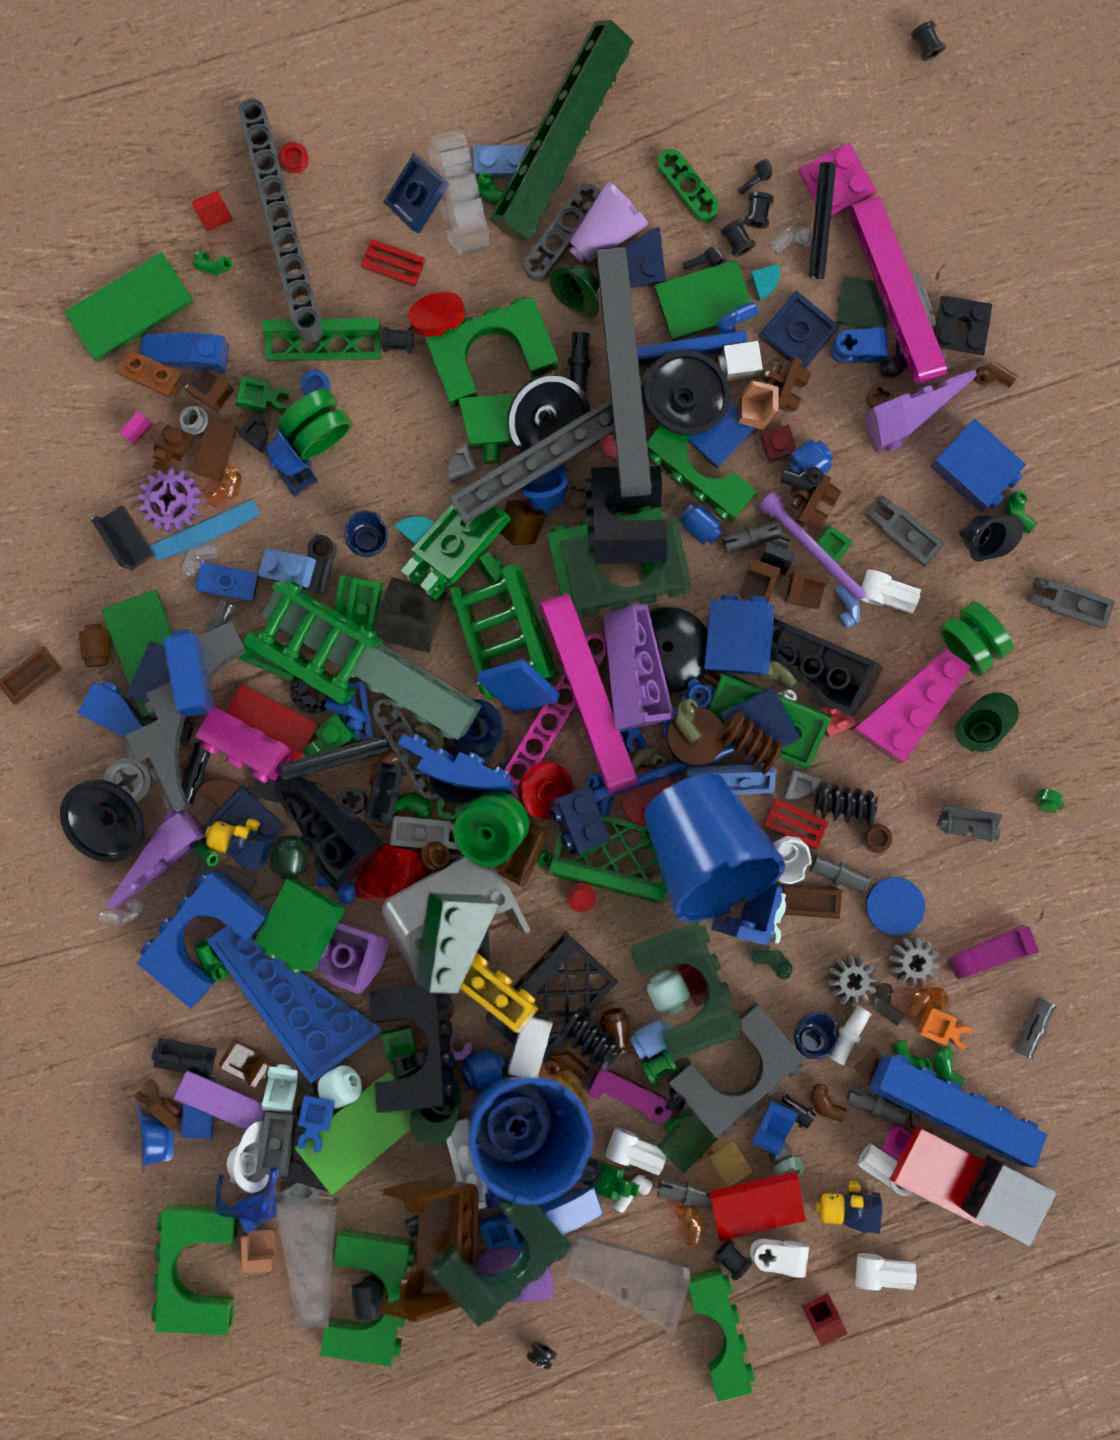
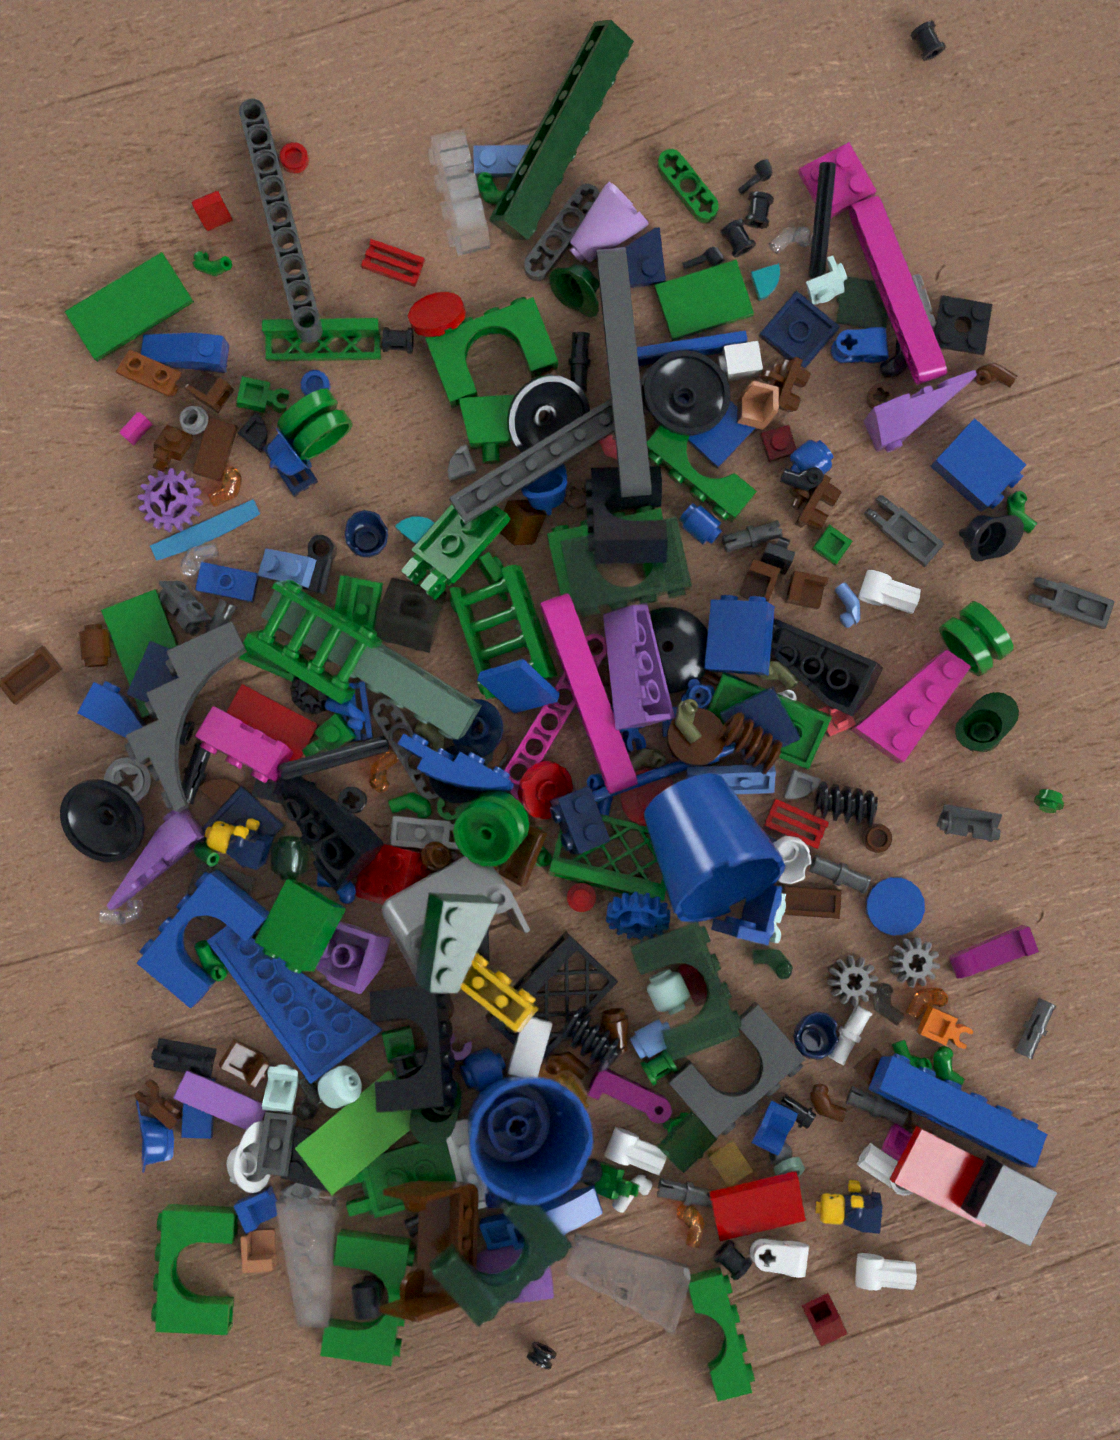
(123, 538): black panel -> none
(177, 597): none -> dark grey hinge
(188, 673): blue brick -> none
(256, 1213): clear blue helmet -> none
(316, 1117): blue plate -> none
(384, 792): black hinge -> none
(398, 1167): none -> green tile
(416, 193): dark blue tile -> none
(638, 915): none -> blue gear
(676, 1101): black hand -> none
(736, 316): blue arm -> none
(774, 508): medium lavender piece -> none
(828, 285): none -> light aqua bracket

